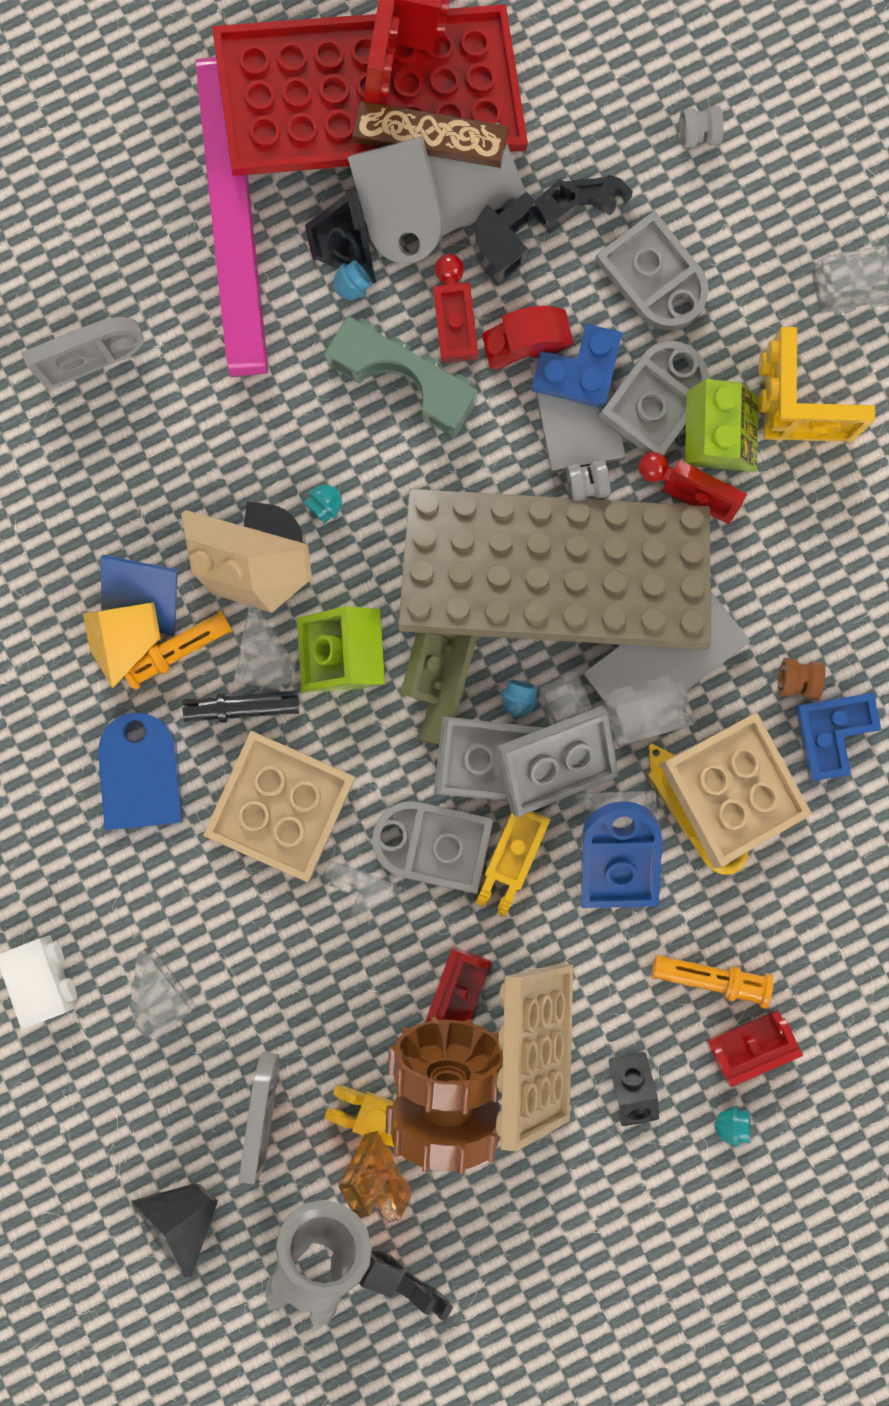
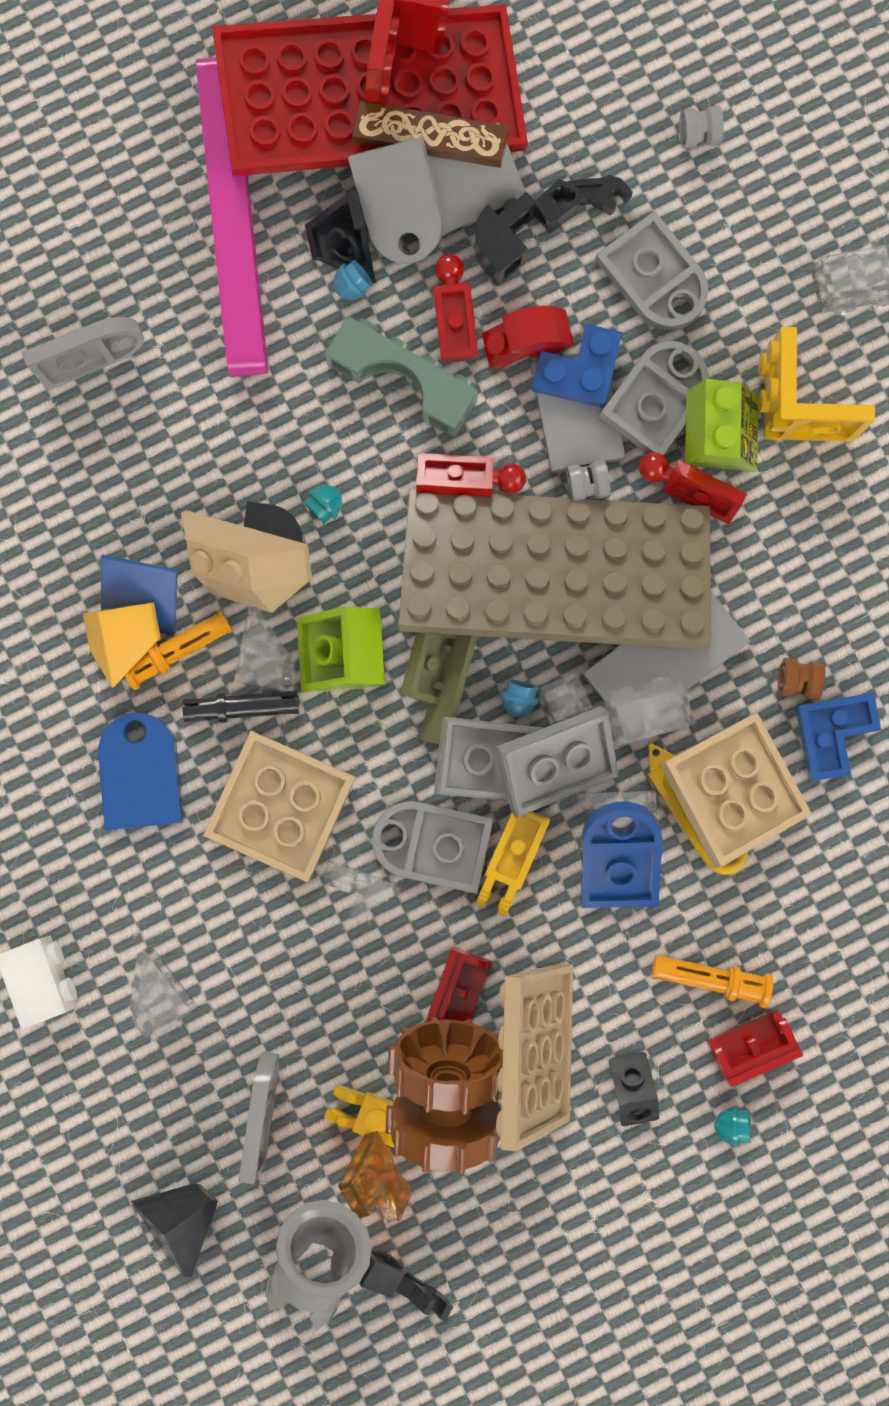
(466, 475): none -> plate

